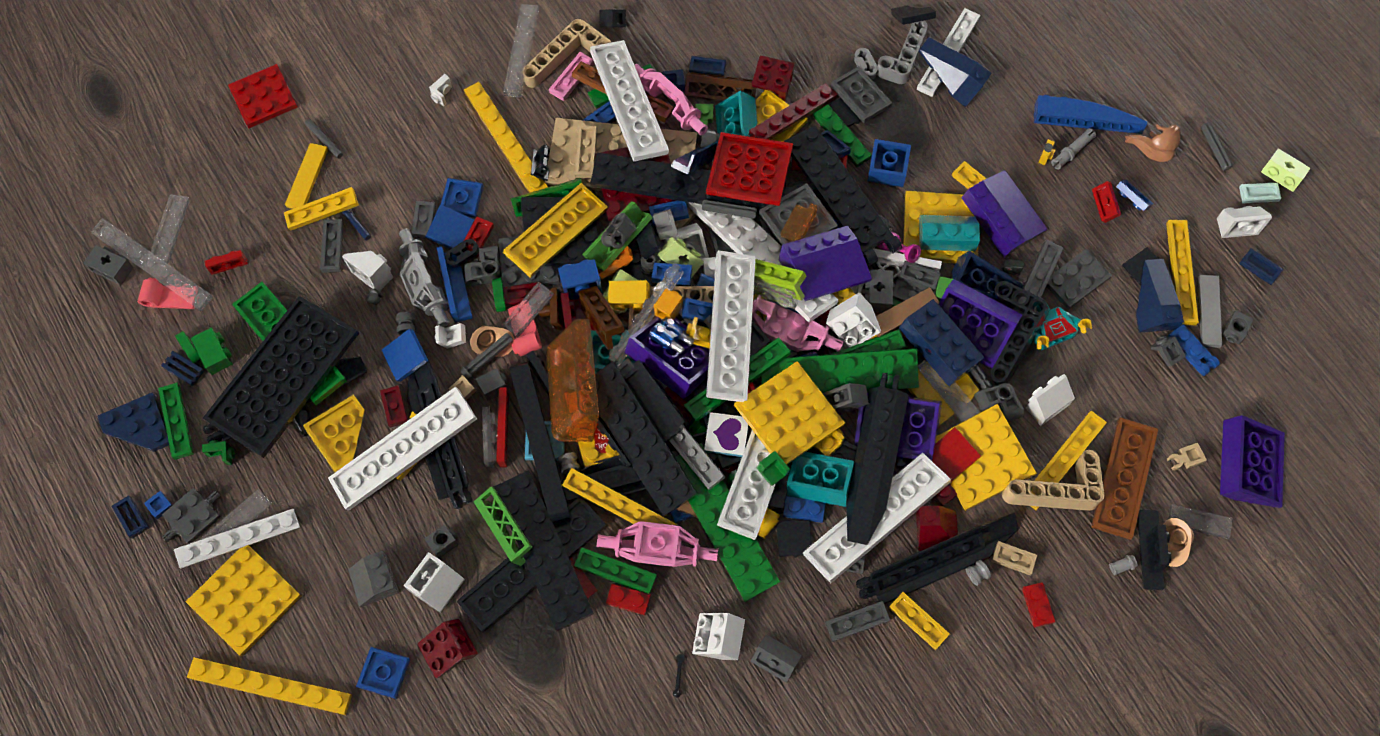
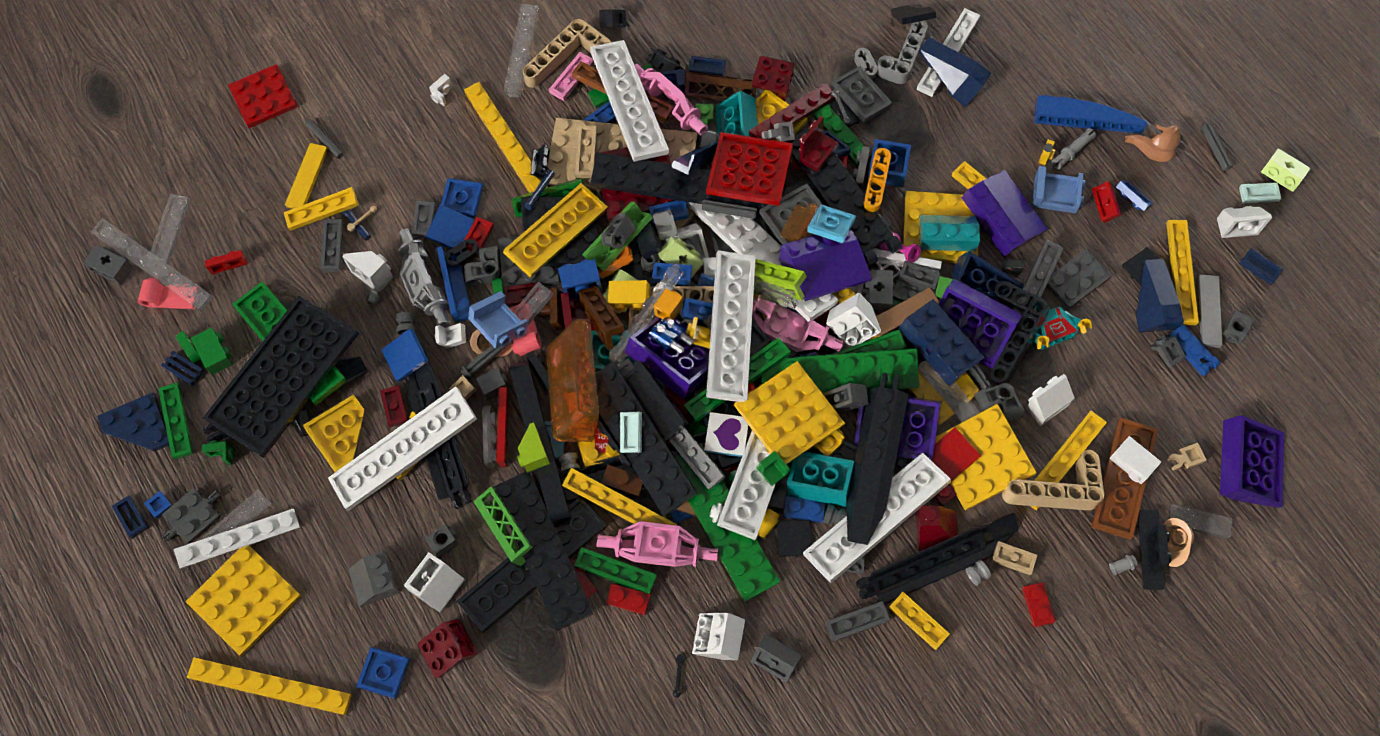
(351, 226): none -> tan hinge
(497, 321): none -> medium blue panel
(531, 450): none -> lime slope
(540, 188): none -> dark blue bar
(622, 480): none -> reddish brown tile
(630, 432): none -> light aqua tile
(659, 58): none -> black hinge
(716, 512): none -> white plate
(782, 132): none -> light grey plate
(816, 146): none -> dark red bracket
(831, 223): none -> medium azure tile
(834, 515): none -> dark grey wheel
(835, 93): none -> clear hinge
(862, 157): none -> flat silver plate
(877, 179): none -> light orange beam
(1058, 191): none -> medium blue panel
(1135, 460): none -> white brick

